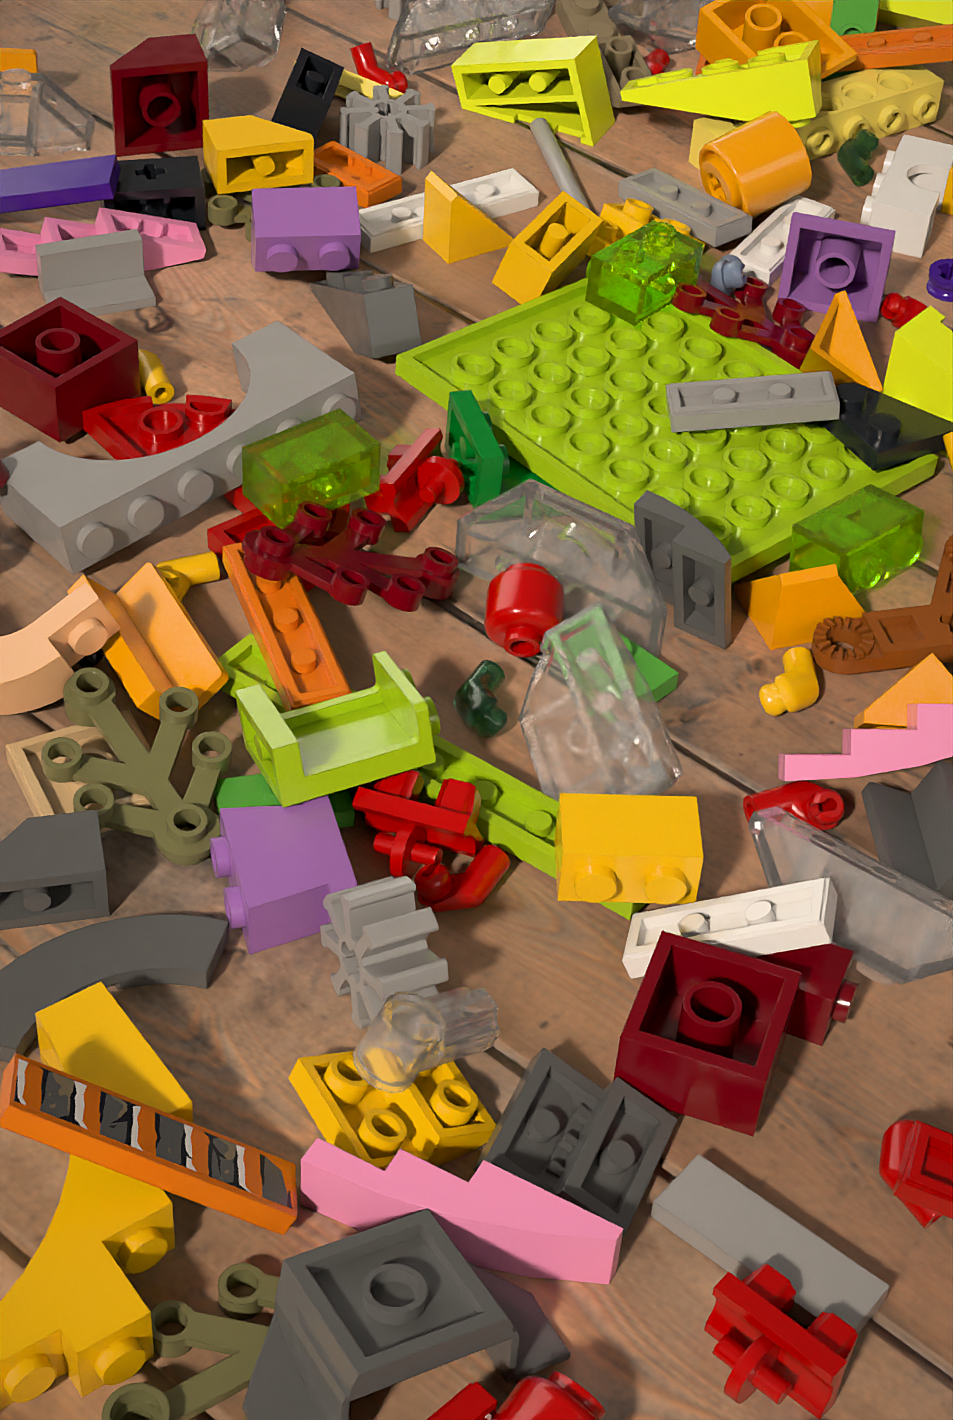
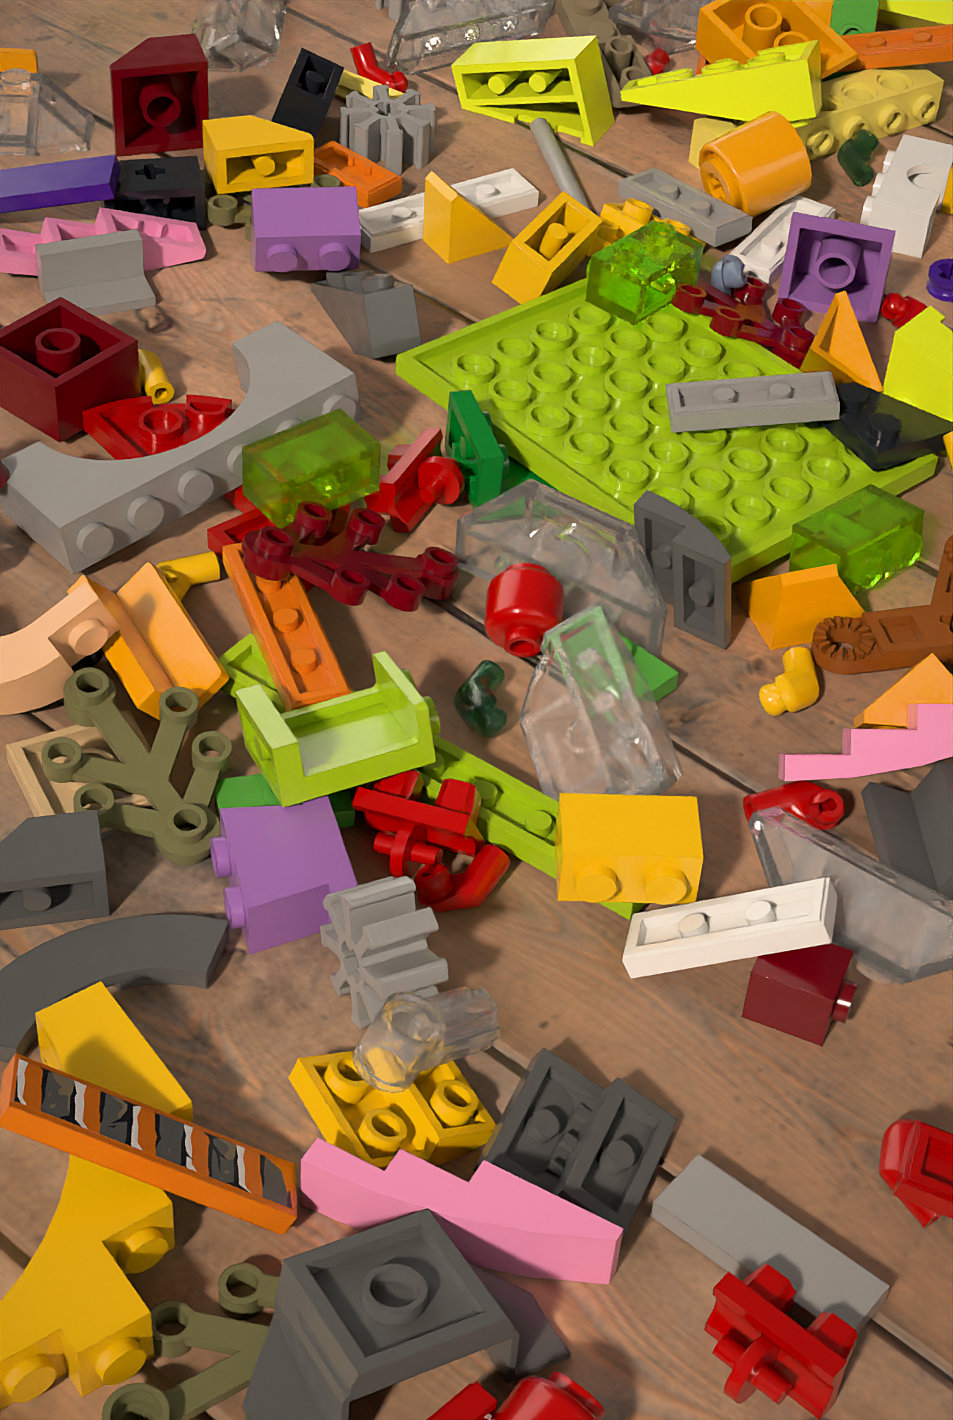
(707, 1031): dark red brick -> none

